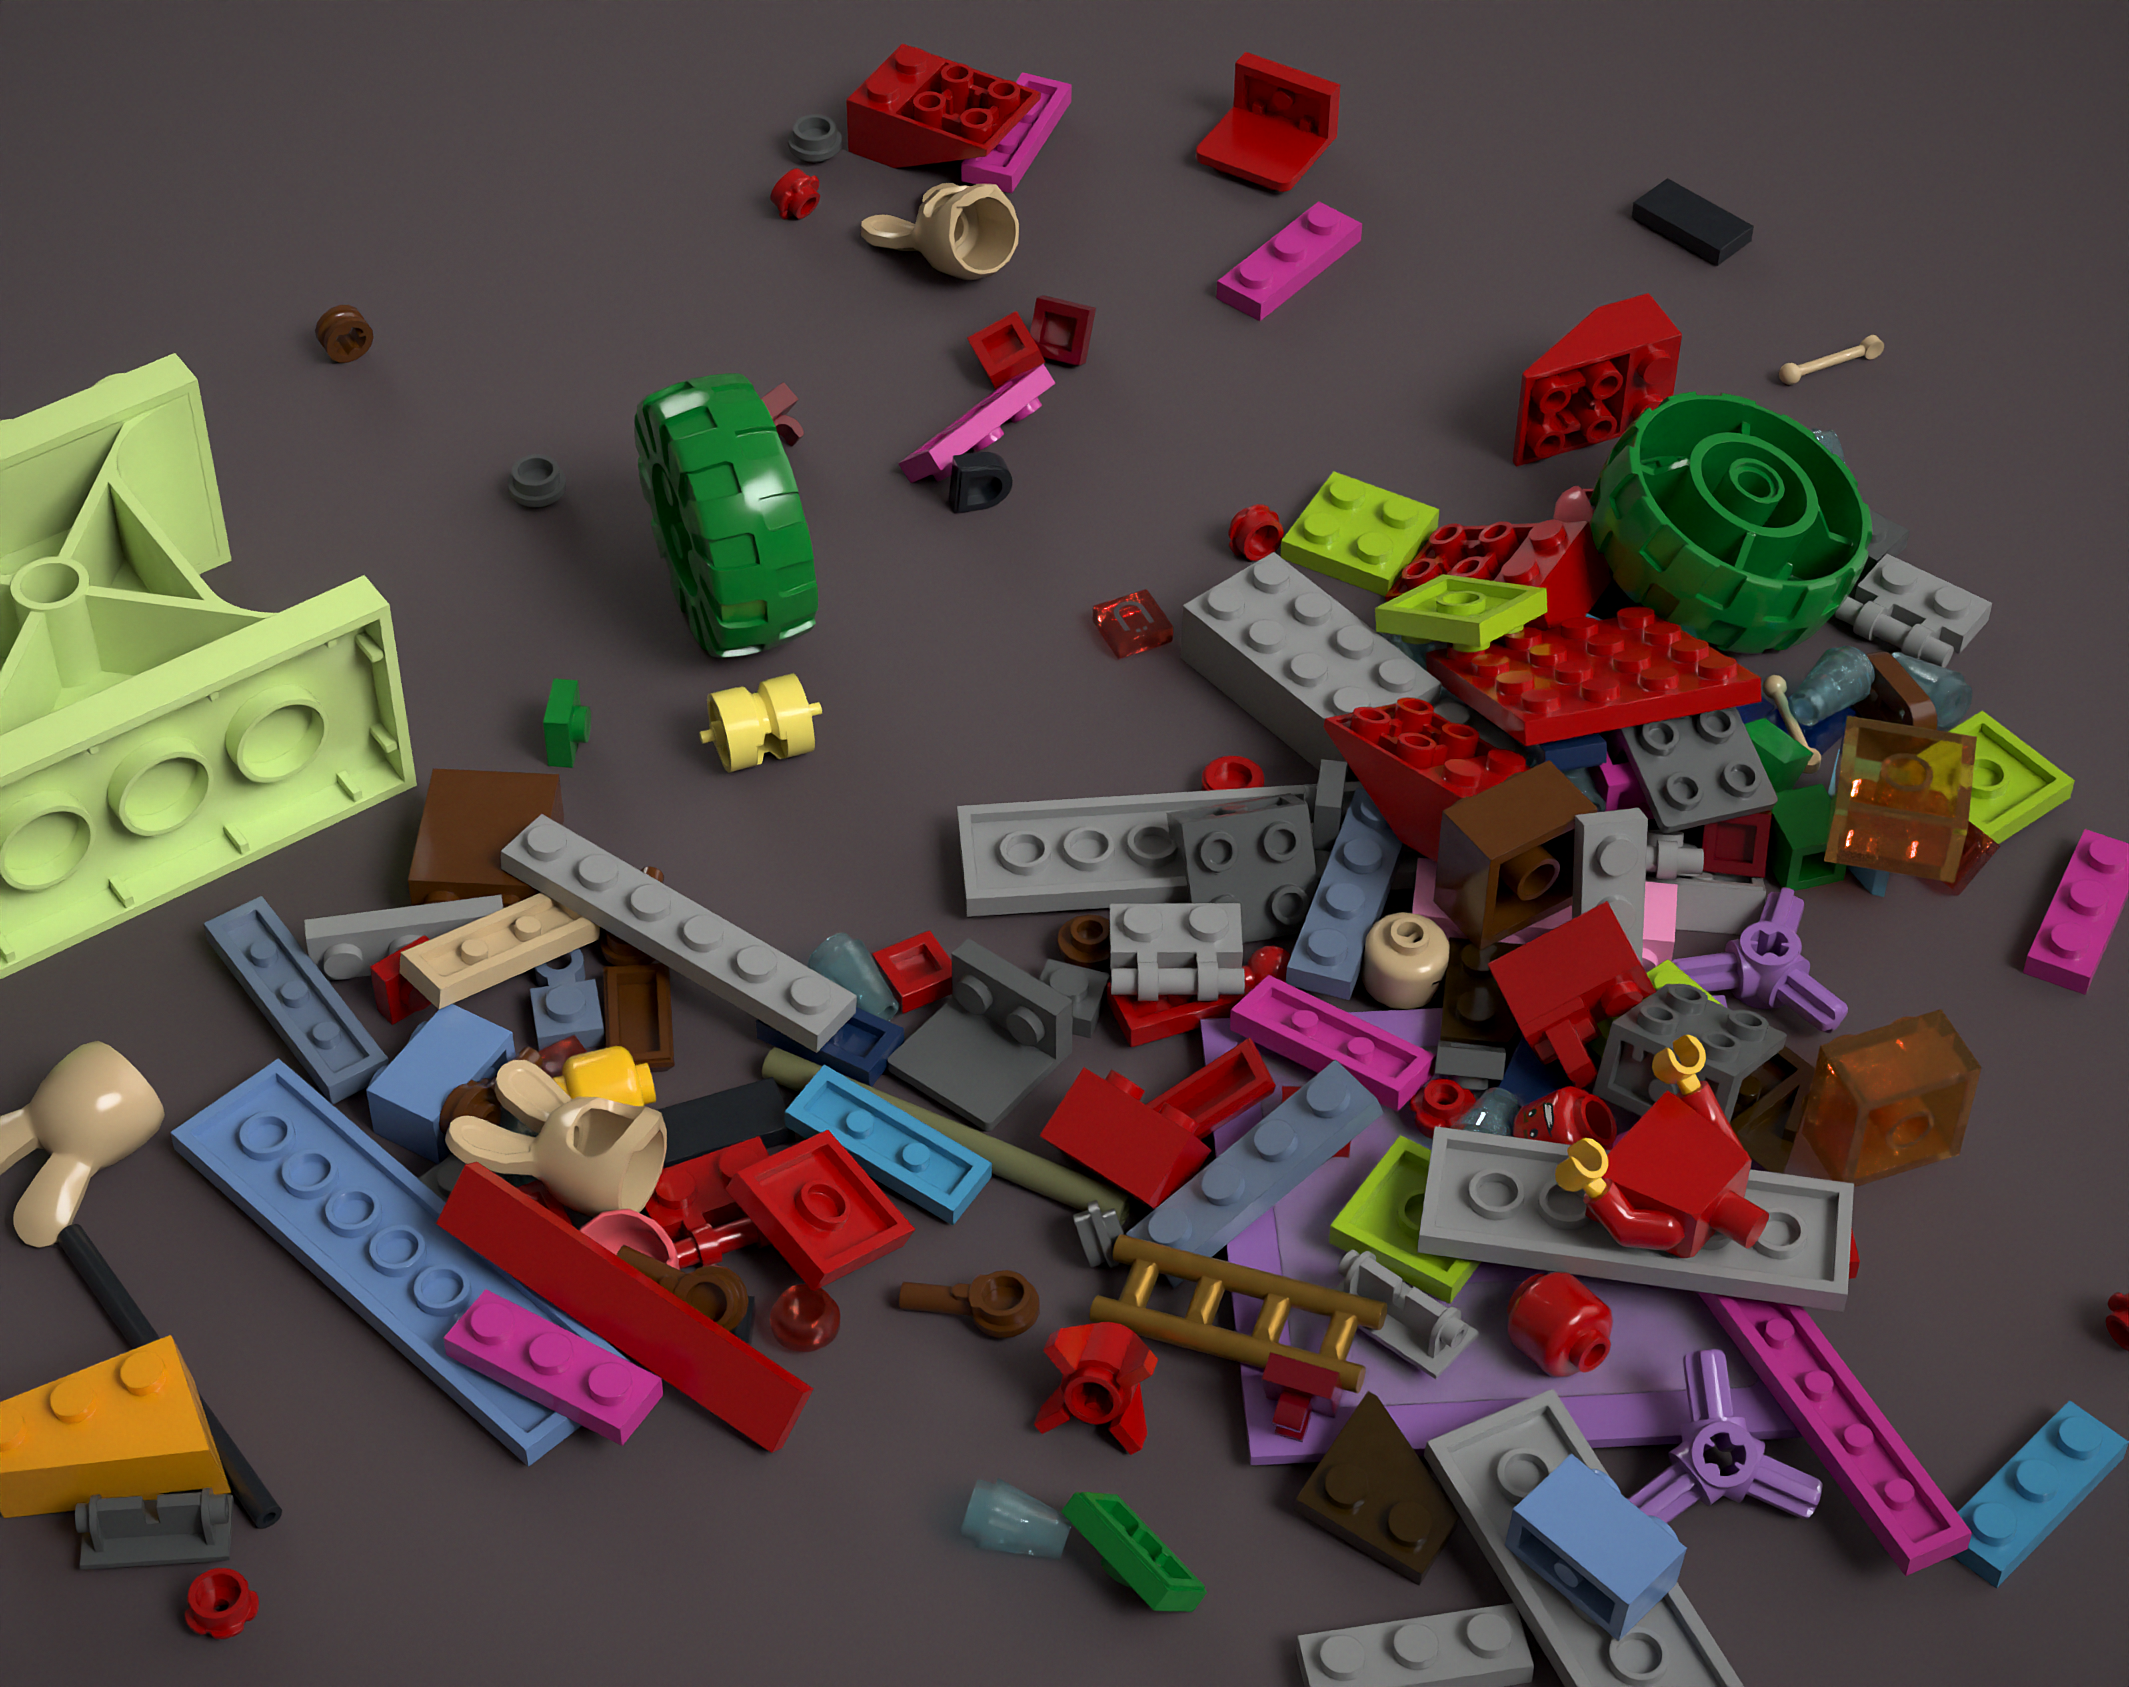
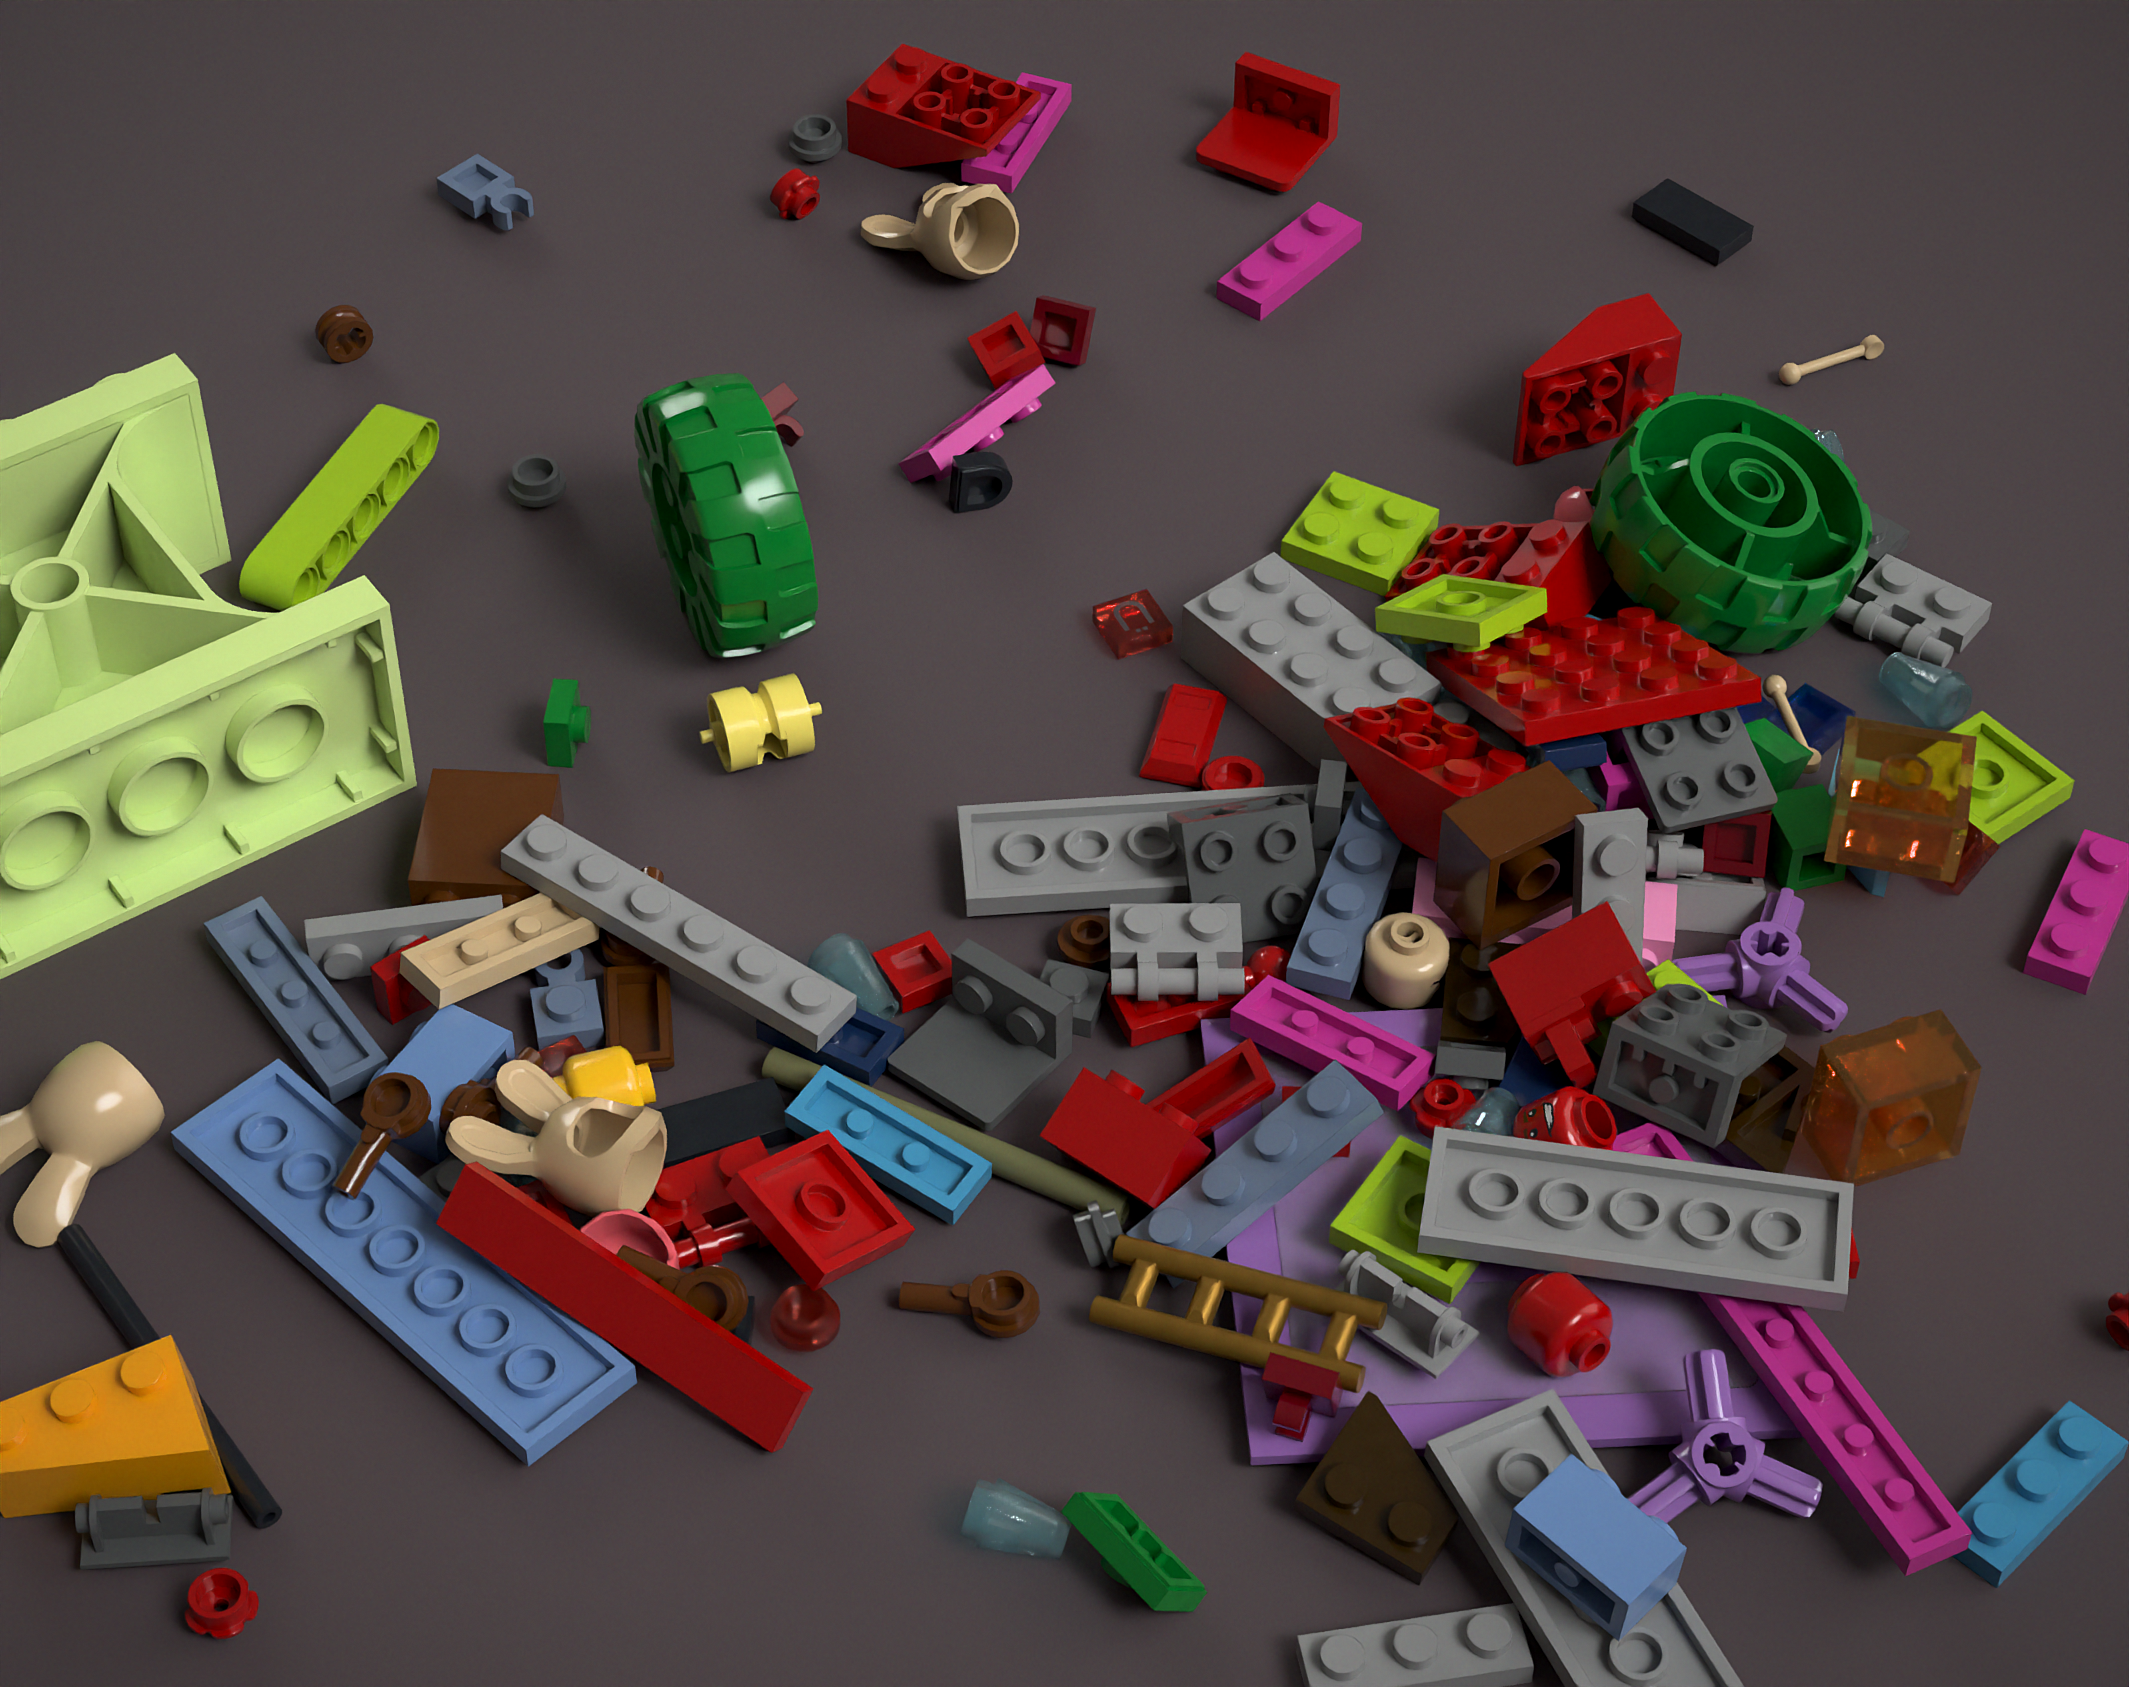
(339, 508): none -> lime beam
(393, 1110): none -> reddish brown plate
(483, 187): none -> sand blue plate
(553, 1367): dark pink plate -> none
(1099, 1380): red brick -> none
(1184, 735): none -> red tile
(1255, 532): red plate -> none
(1673, 1172): red torso -> none
(1834, 683): clear light blue cone -> none
(1896, 696): reddish brown beam -> none

